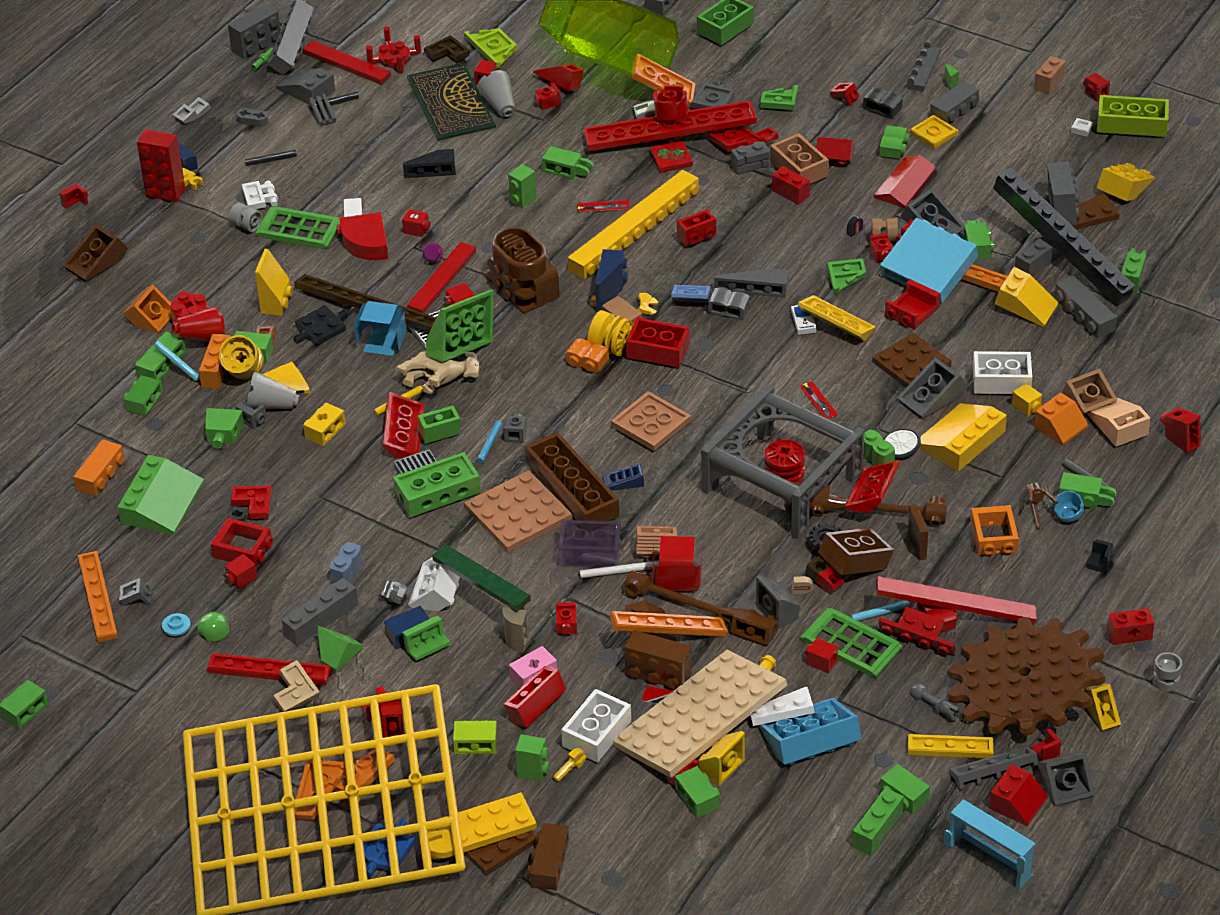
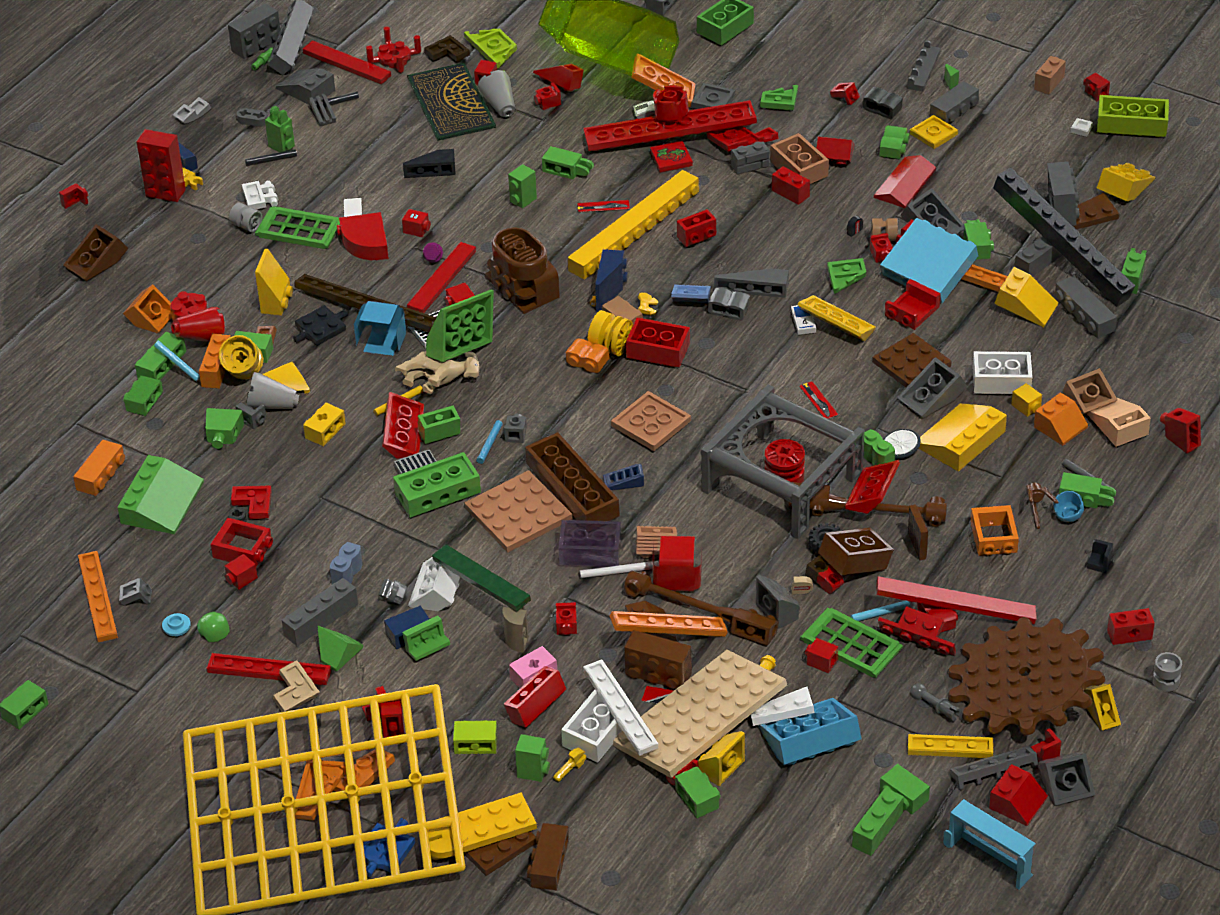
(279, 130): none -> bright green hinge
(620, 707): none -> white tile

